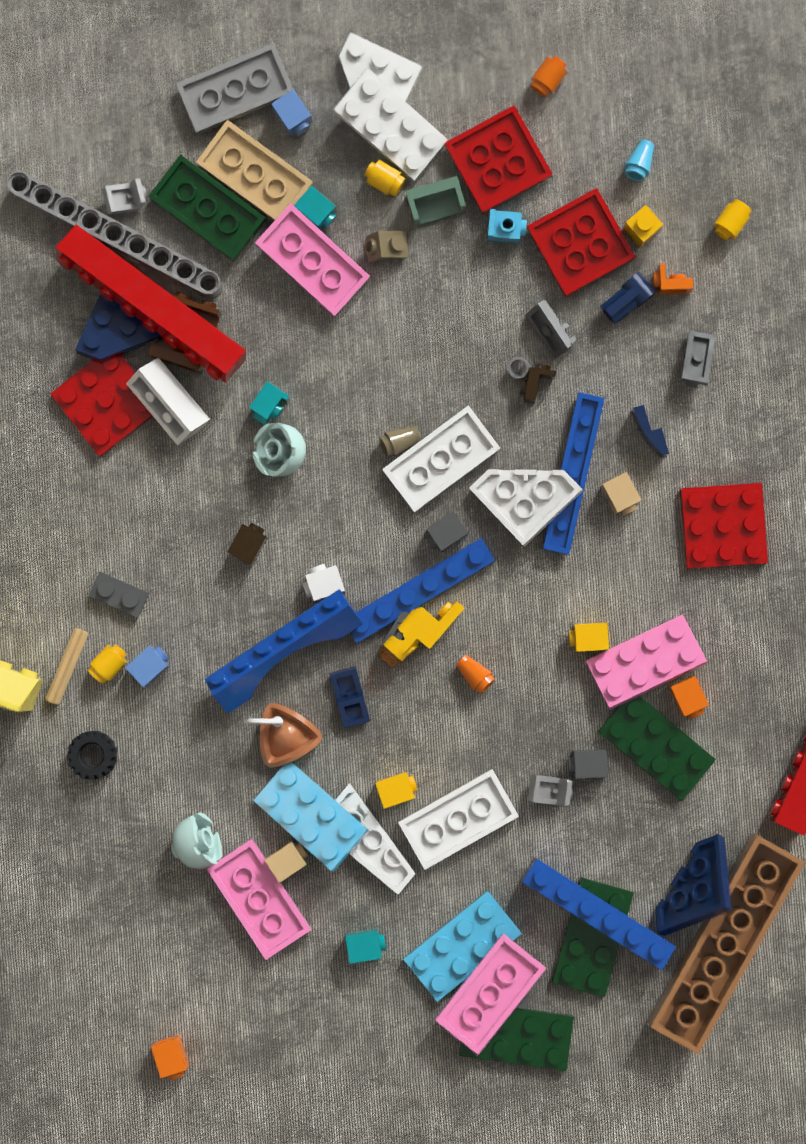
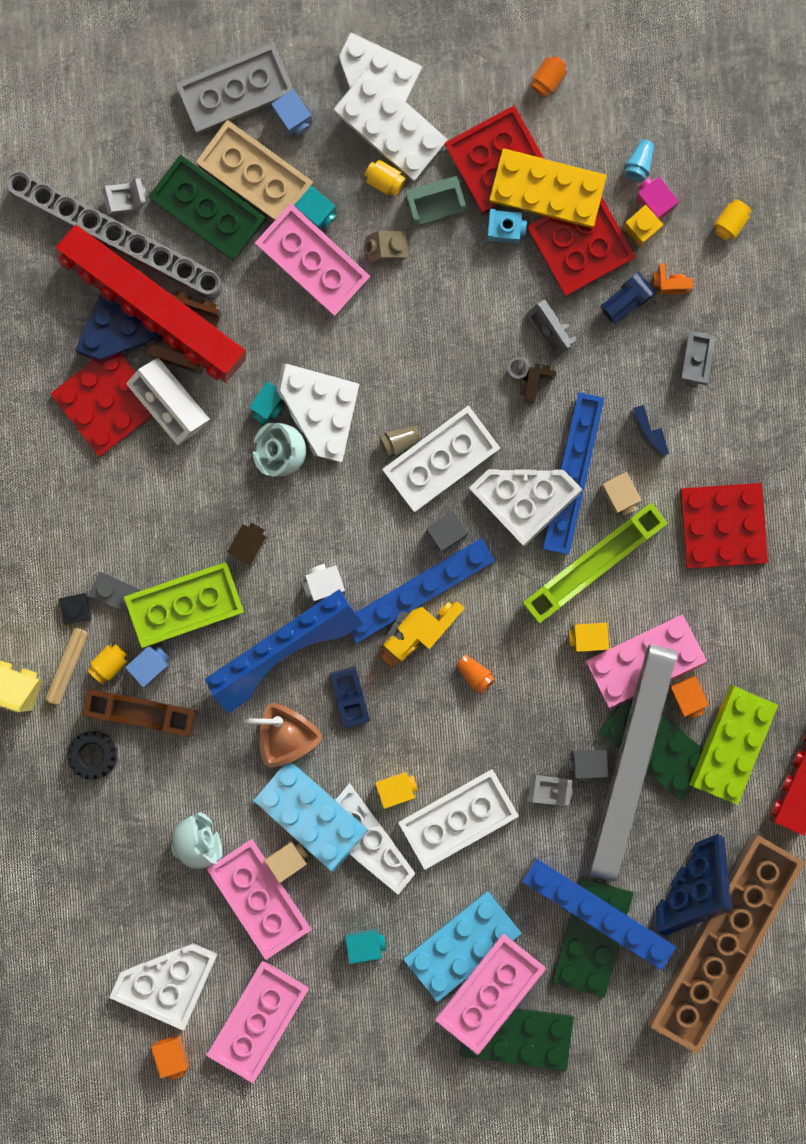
(75, 608): none -> black plate
(139, 712): none -> reddish brown arch
(166, 985): none -> white plate
(183, 604): none -> lime plate
(258, 1021): none -> bright pink plate
(320, 408): none -> white plate
(548, 188): none -> yellow plate
(594, 563): none -> lime arch
(632, 762): none -> light grey beam
(657, 197): none -> dark pink brick
(733, 744): none -> lime plate

